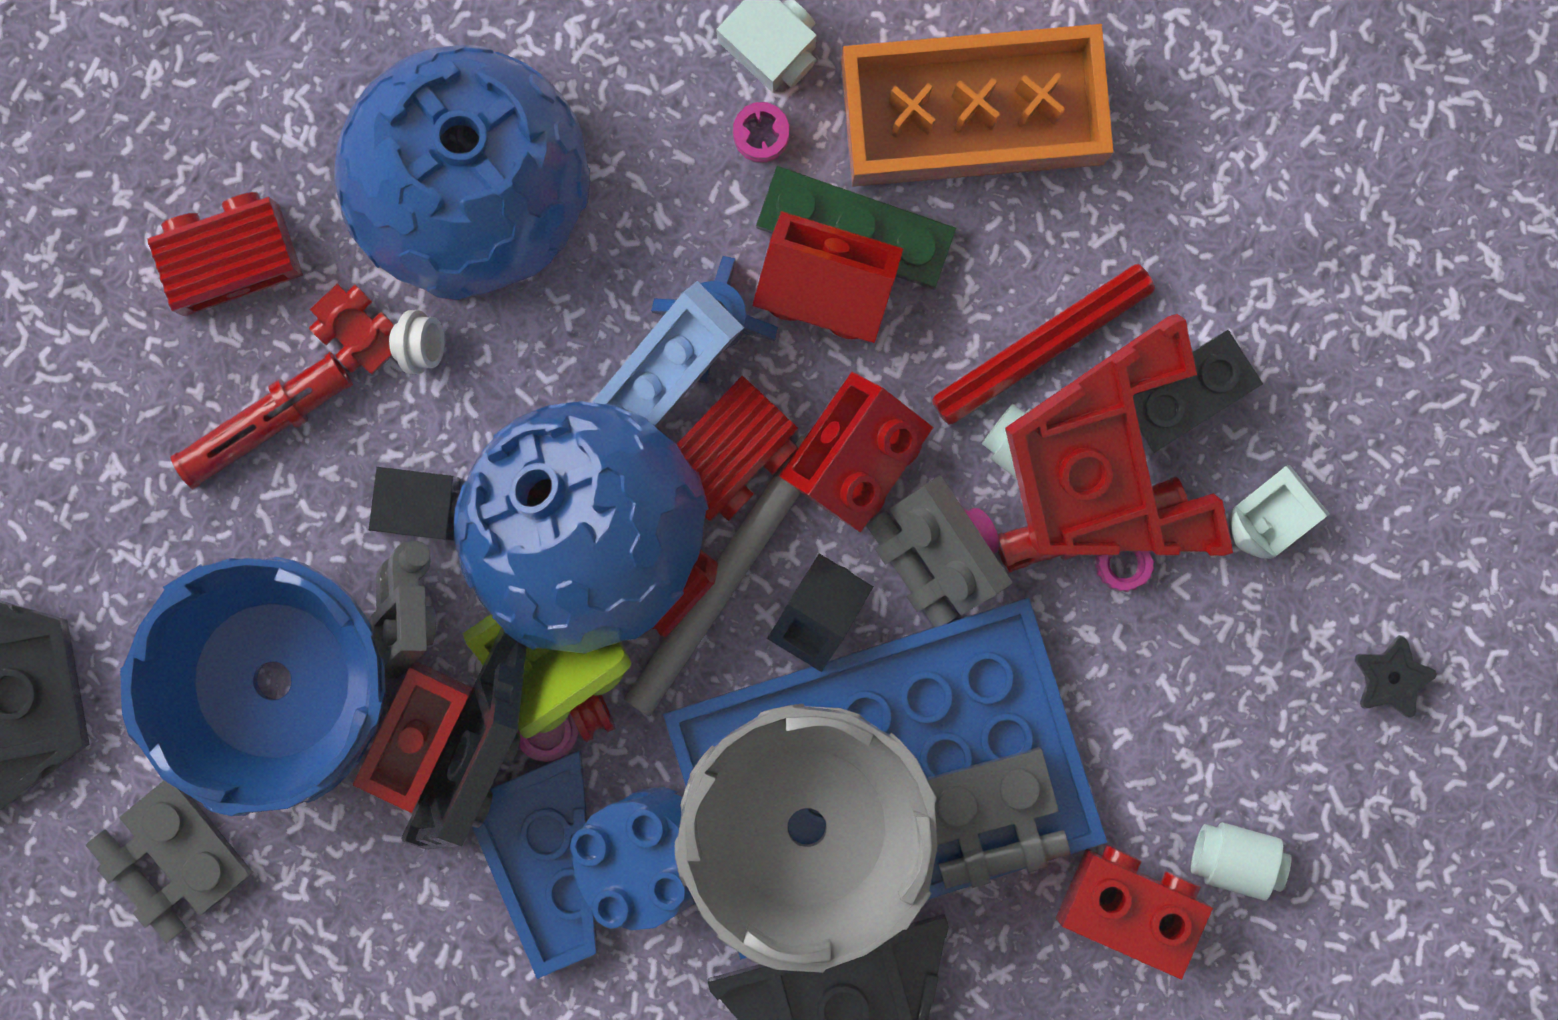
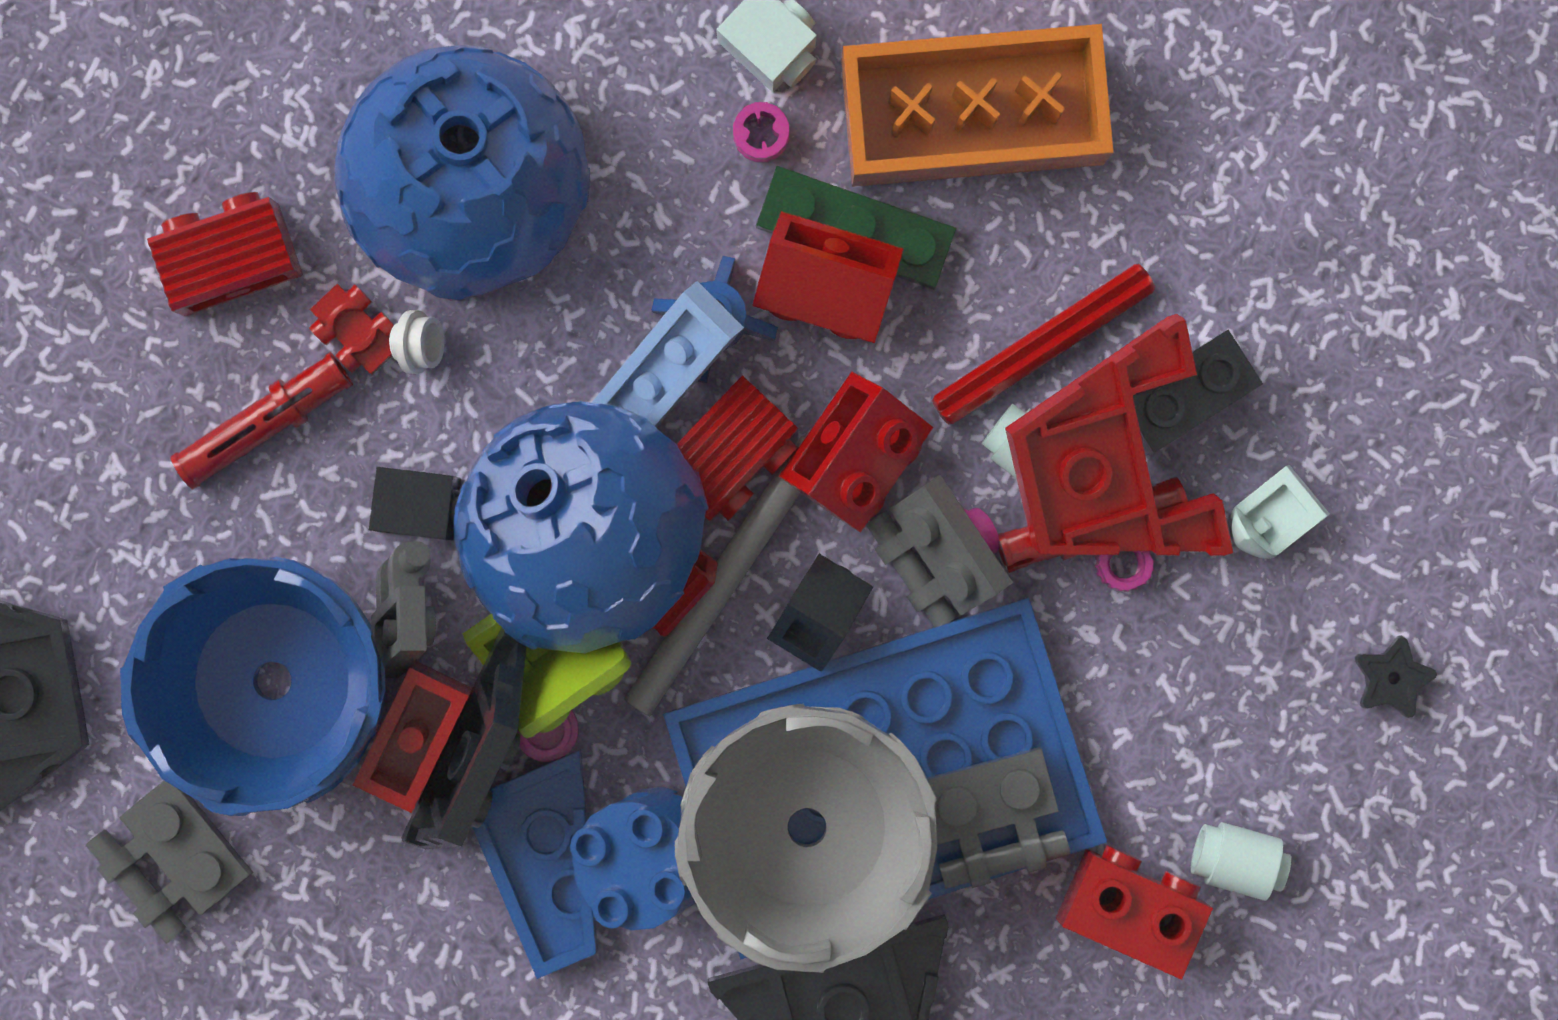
(592, 715): red bush -> none

